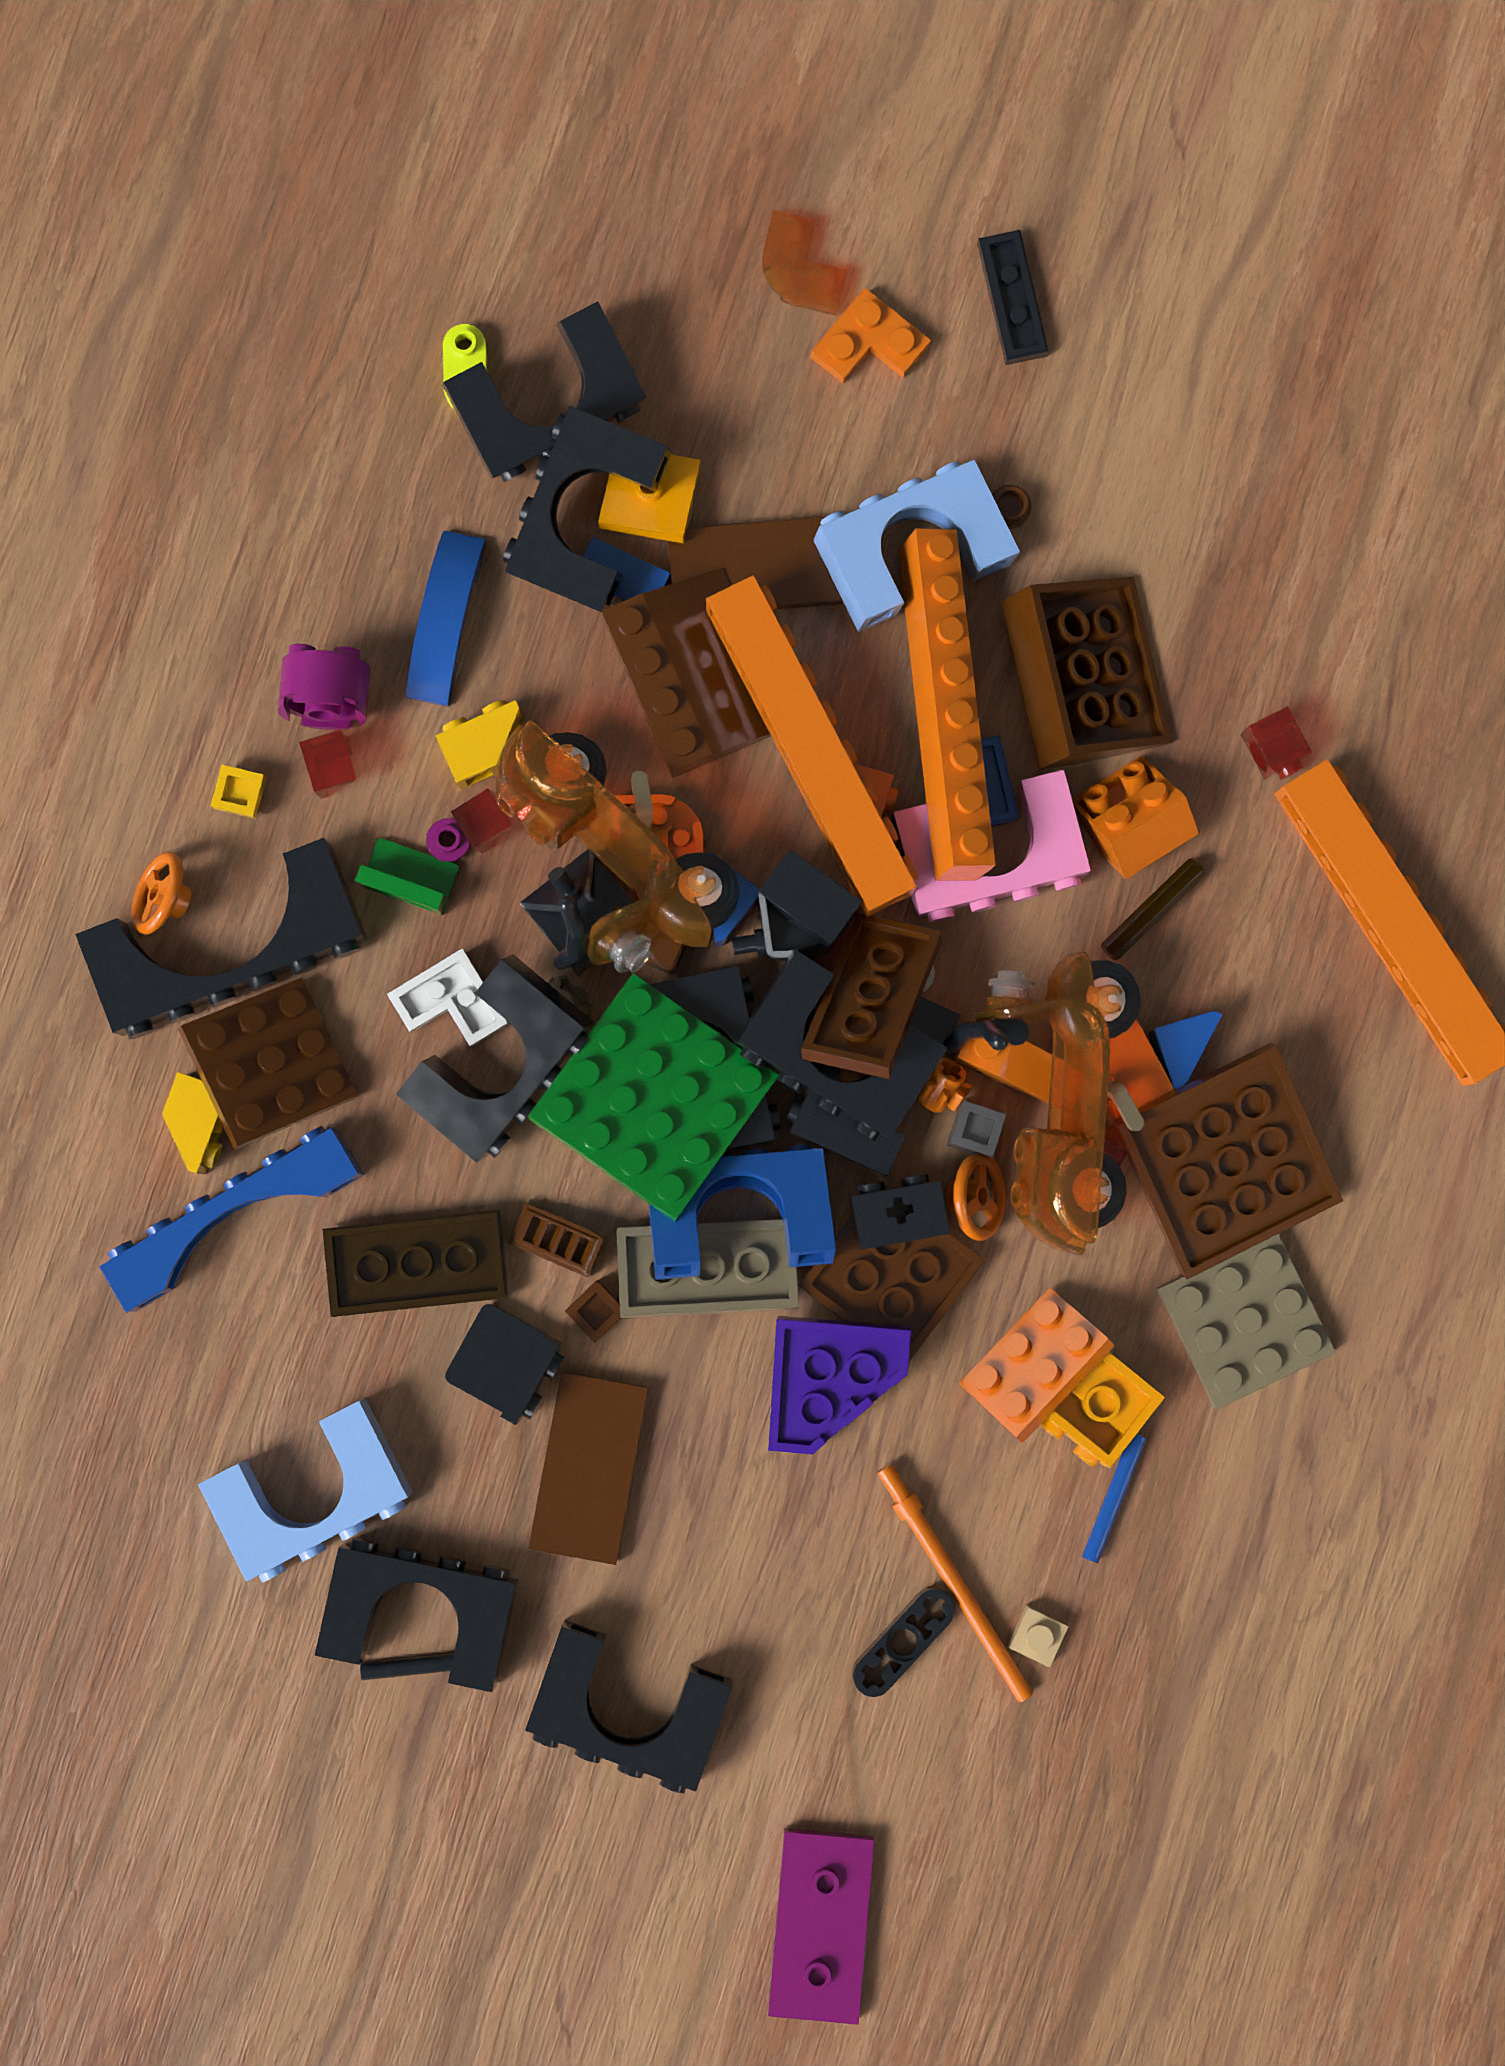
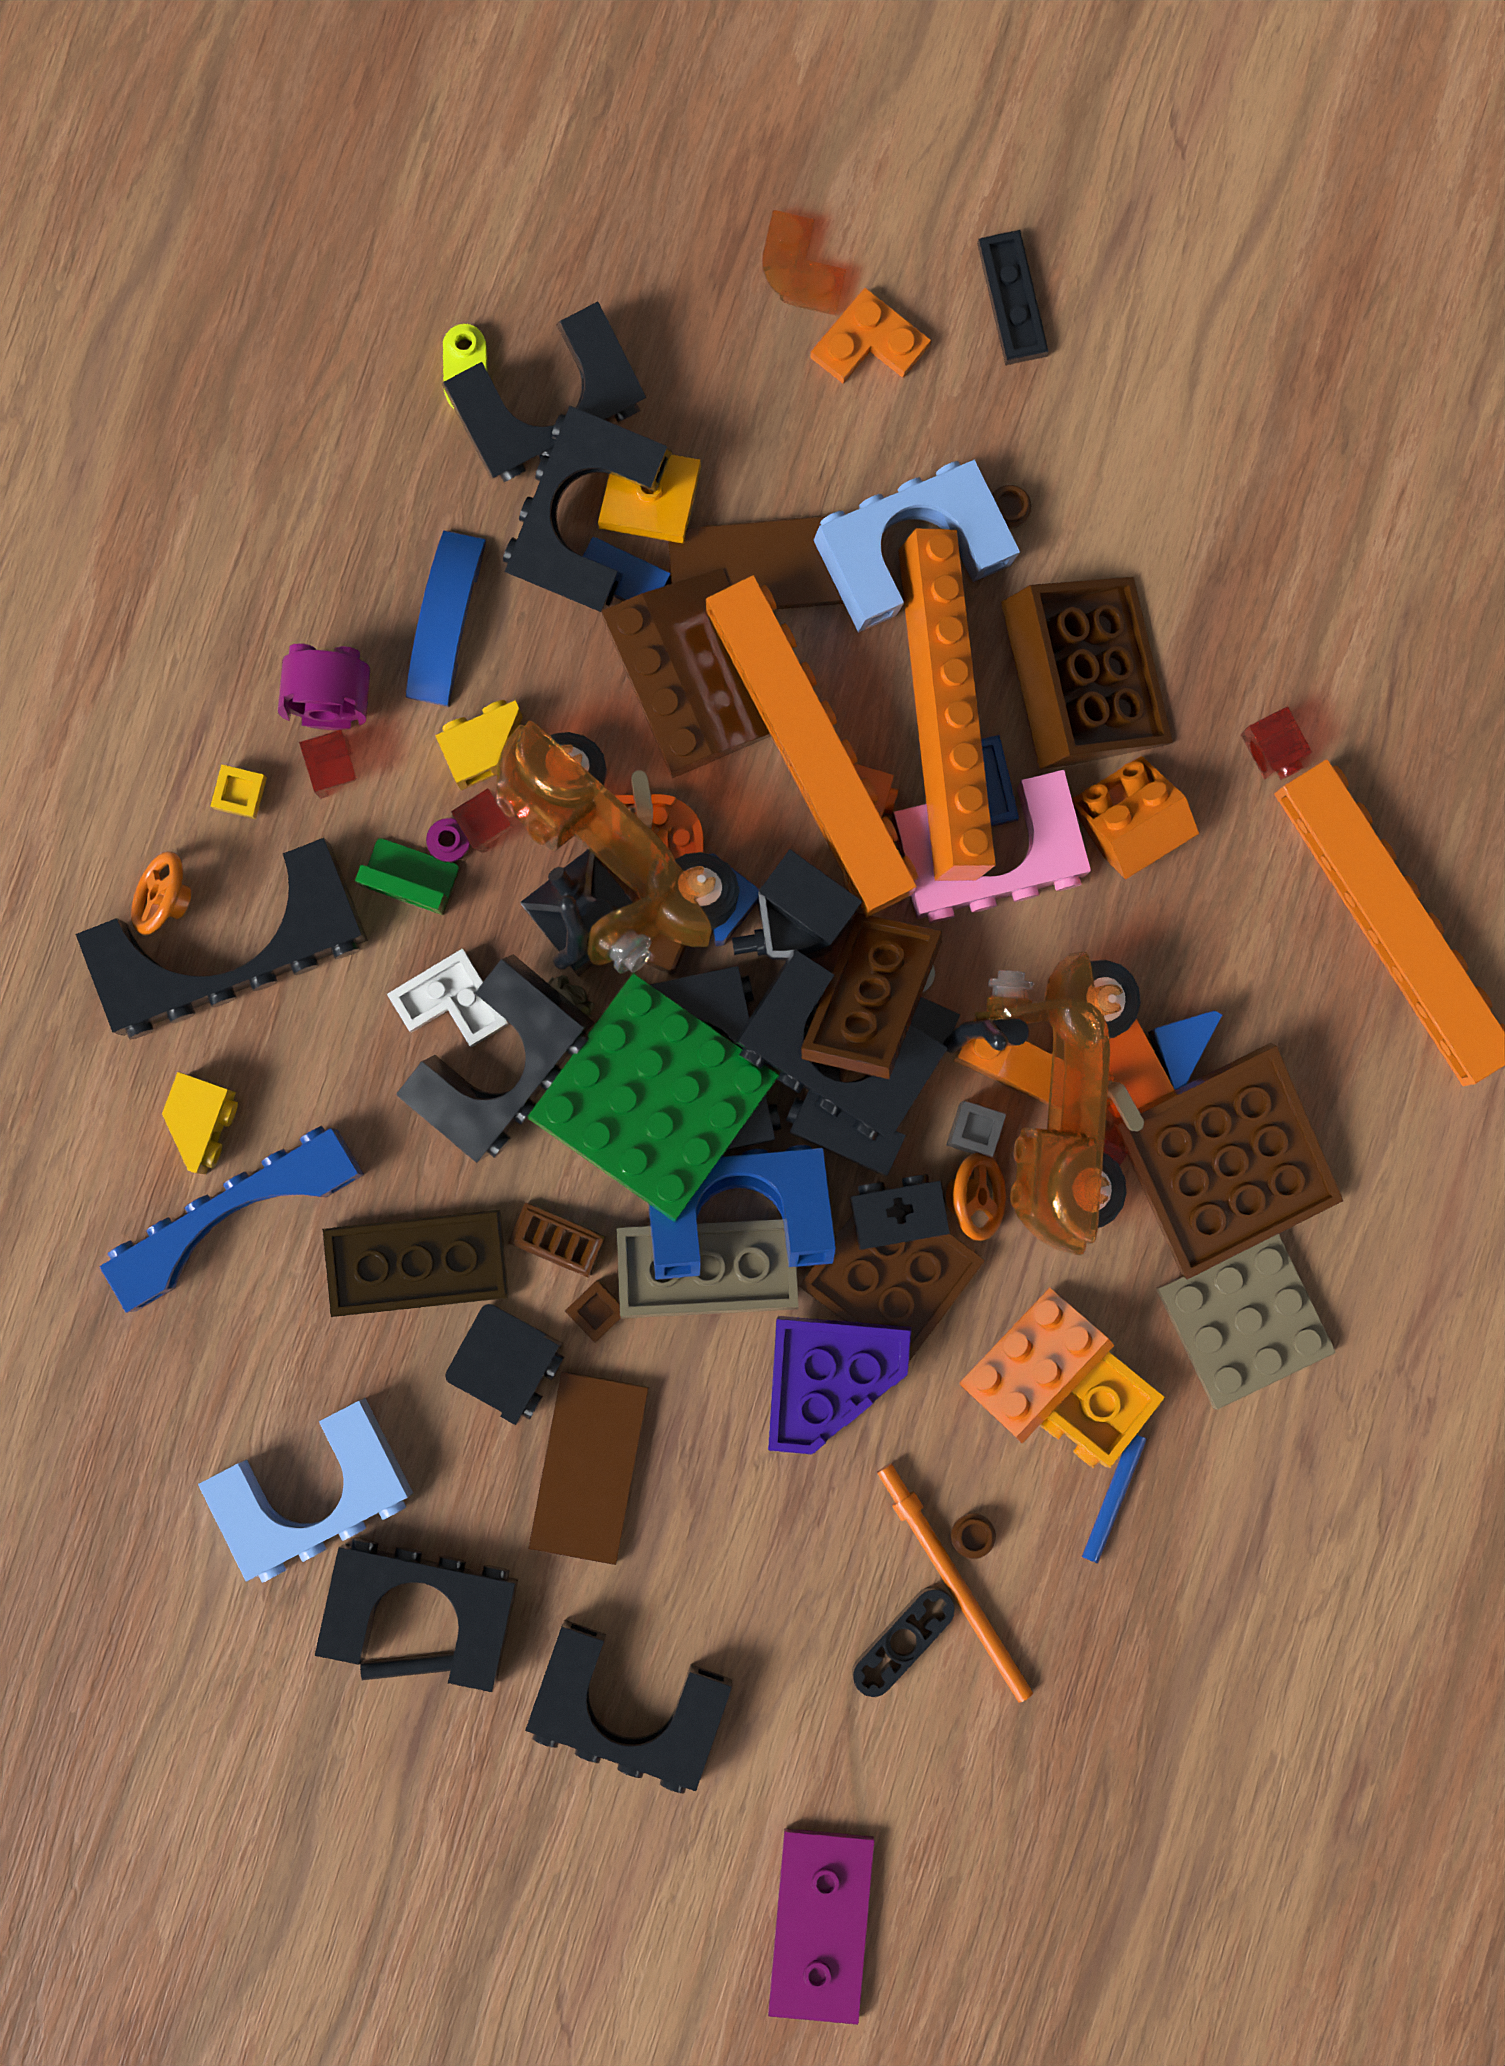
(267, 1063): reddish brown plate -> none
(945, 1087): orange gear -> none
(973, 1535): none -> reddish brown plate
(1038, 1636): tan plate -> none
(1153, 909): dark brown axle -> none

